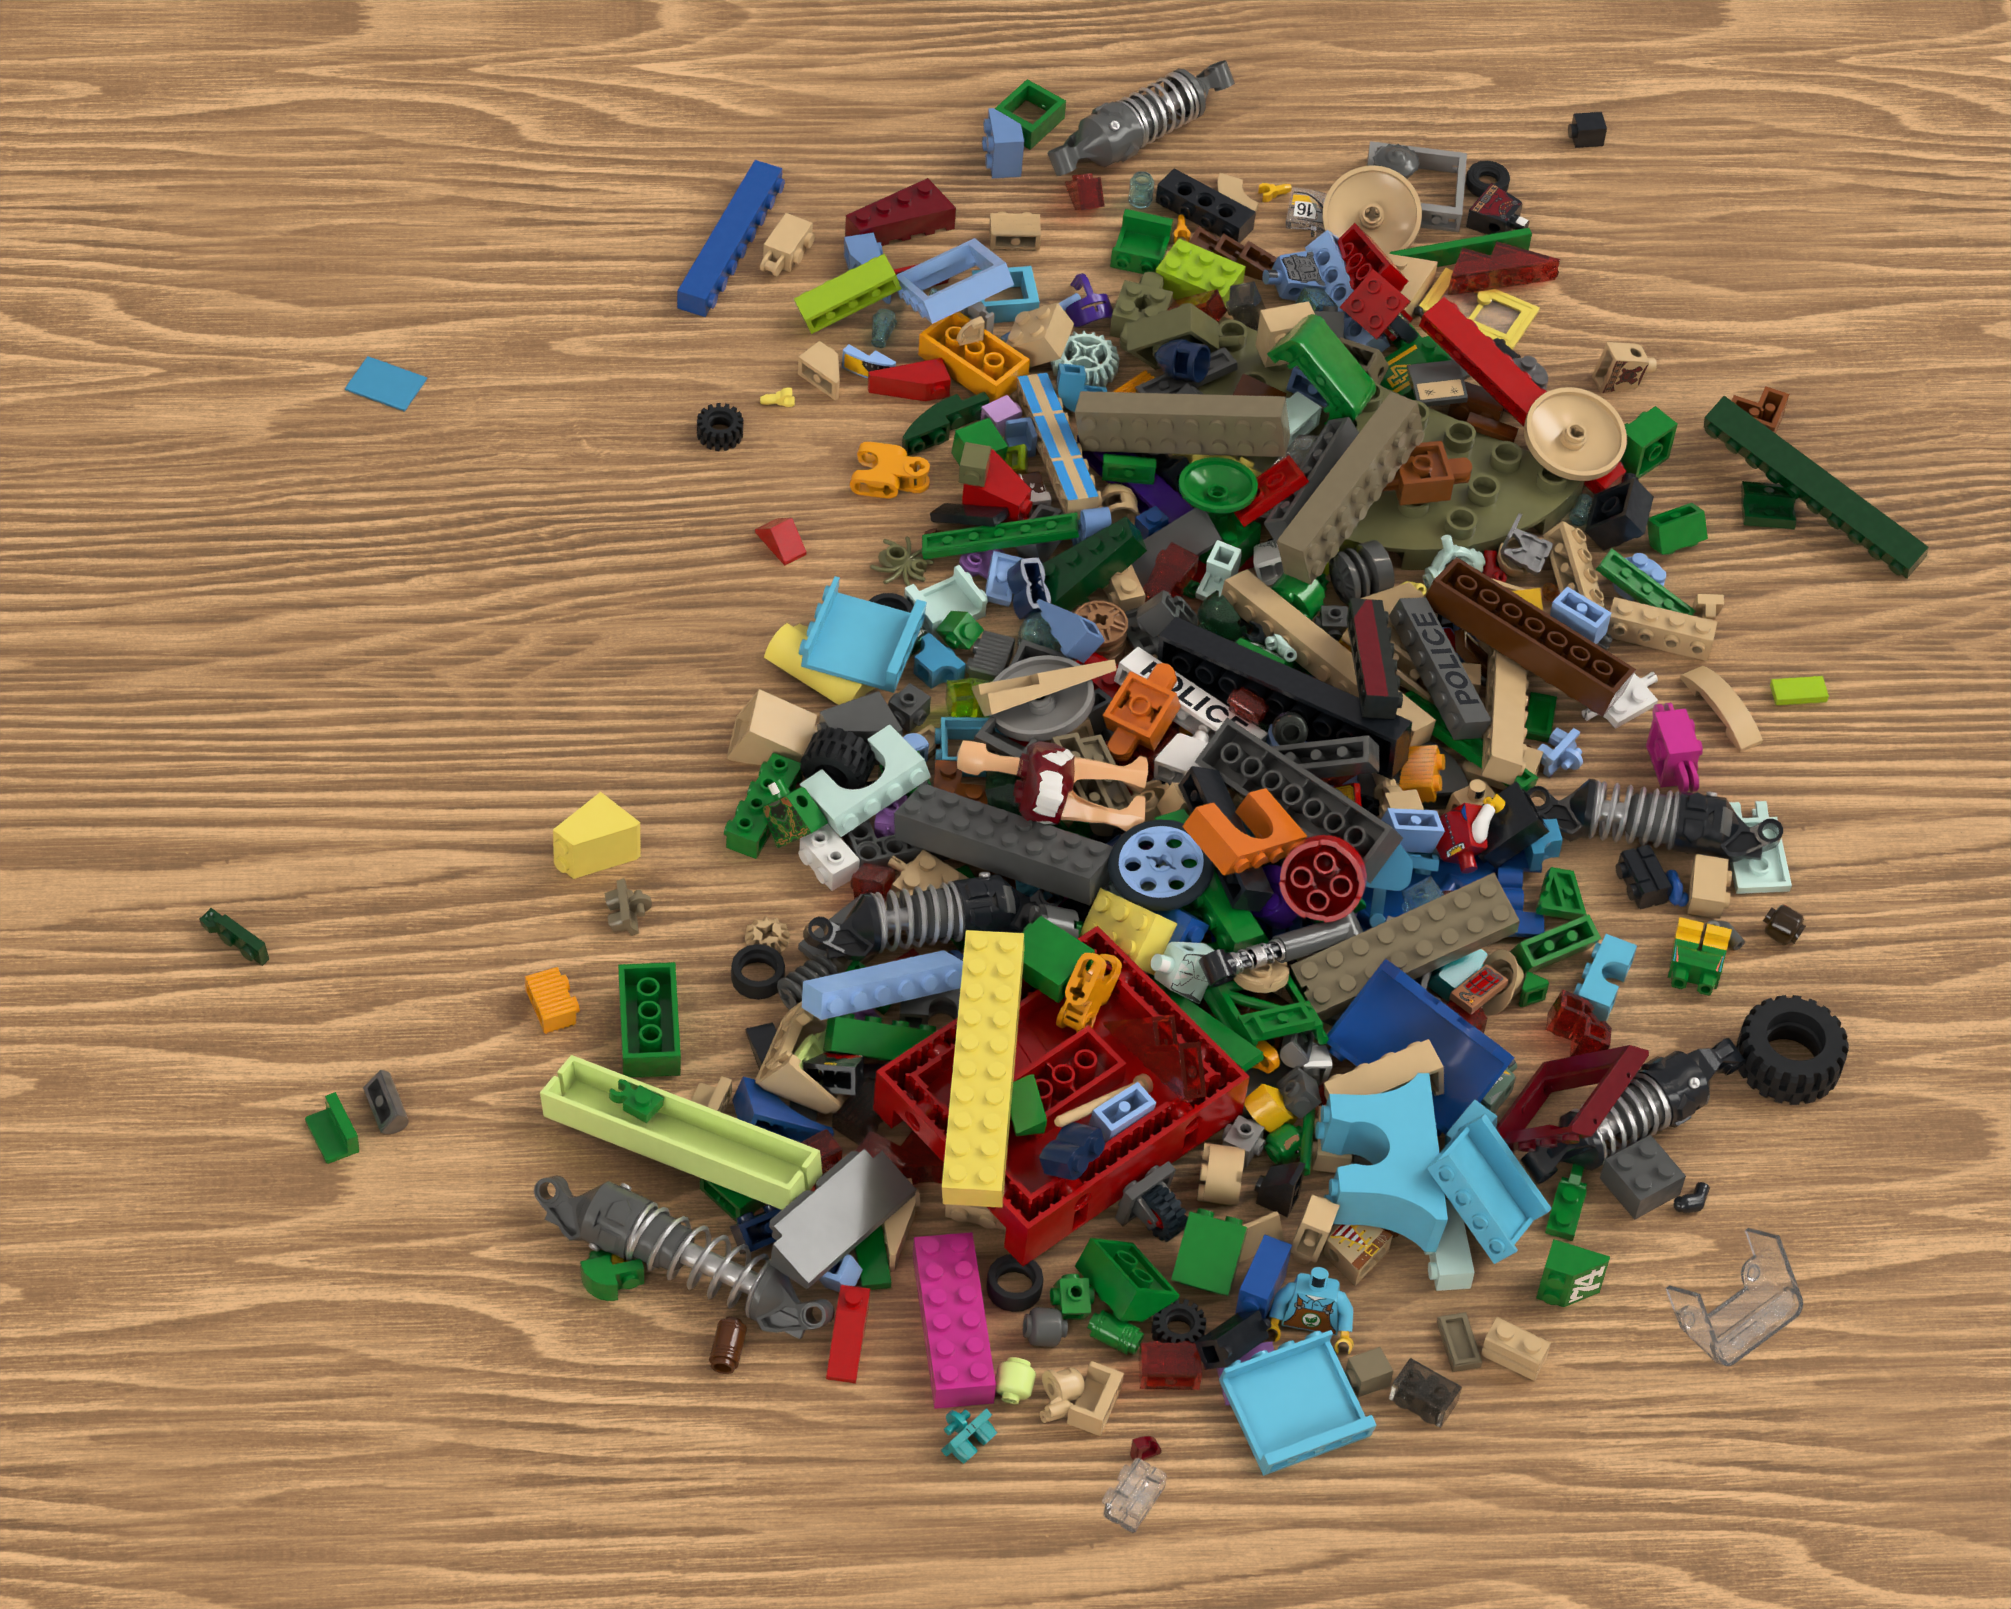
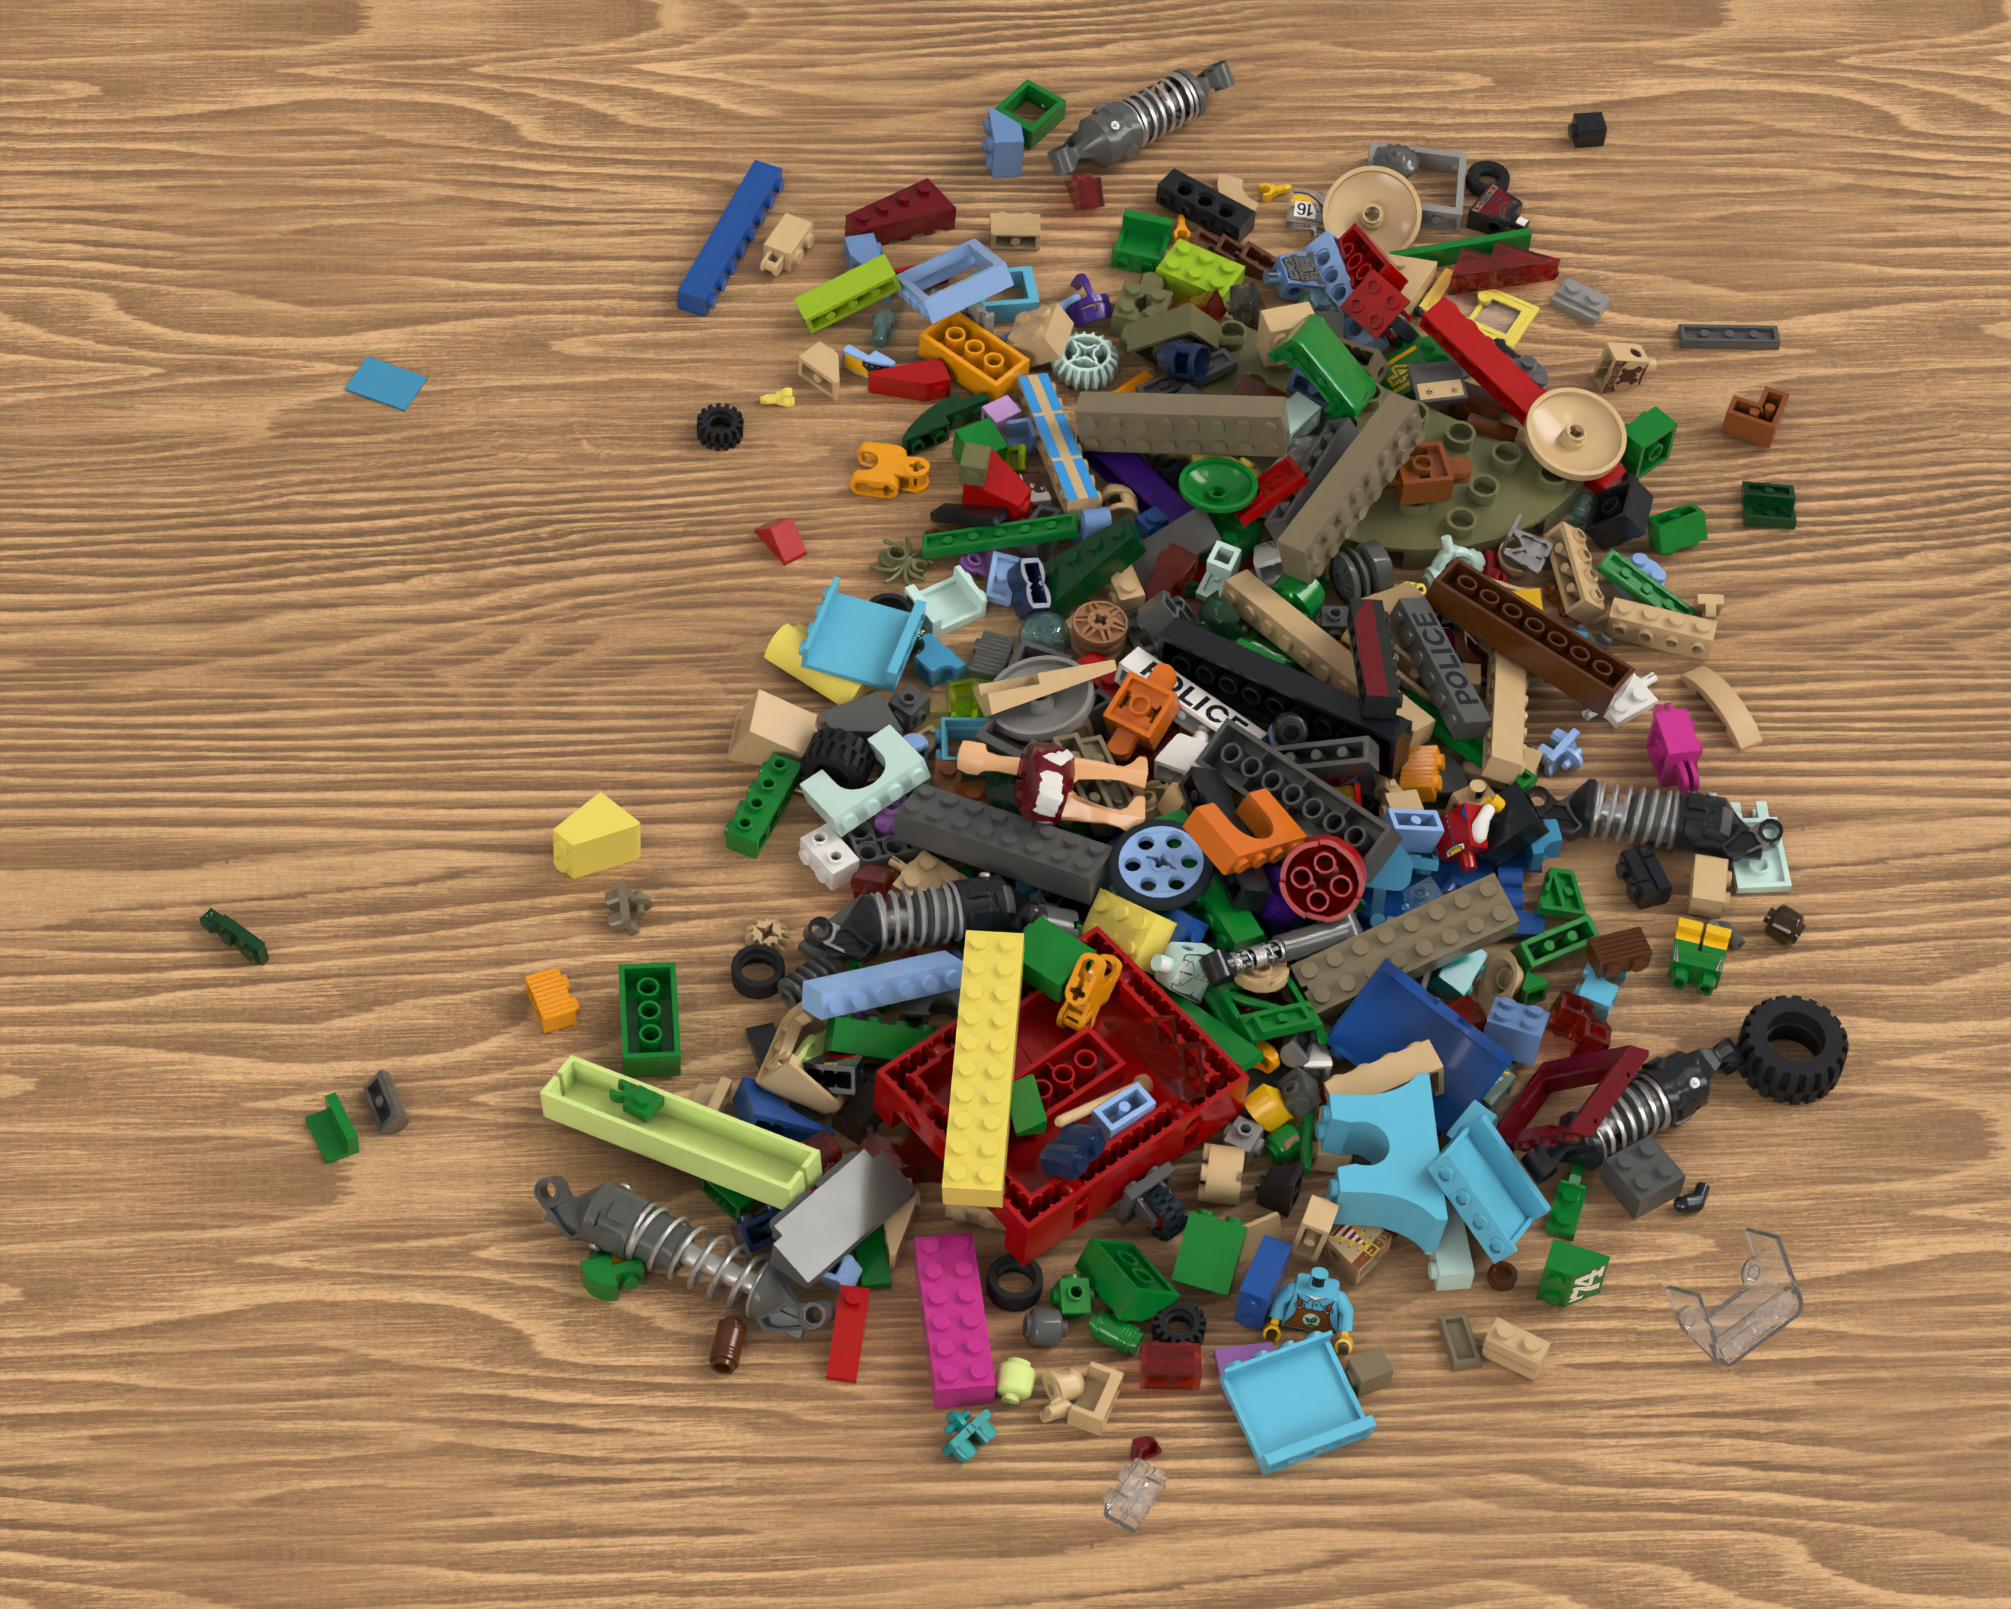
(791, 814): green torso -> none
(959, 630): green brick -> none
(972, 331): tan tile -> none
(1070, 382): dark azure brick -> none
(1076, 634): medium blue slope -> none
(1128, 469): green panel -> none
(1141, 190): clear light blue brick -> none
(1232, 1339): black brick -> none
(1247, 705): clear red brick -> none
(1257, 633): black piece -> none
(1281, 646): light aqua arm -> none
(1425, 1393): clear smoke brick -> none
(1478, 989): tile -> none
(1502, 1276): none -> reddish brown tile
(1517, 1028): none -> medium blue brick
(1540, 716): green tile -> none
(1580, 301): none -> light grey plate
(1581, 614): light blue brick -> none
(1618, 952): none -> reddish brown brick
(1677, 895): blue arm -> none
(1728, 336): none -> dark grey tile
(1799, 690): lime tile -> none
(1815, 487): dark green brick -> none

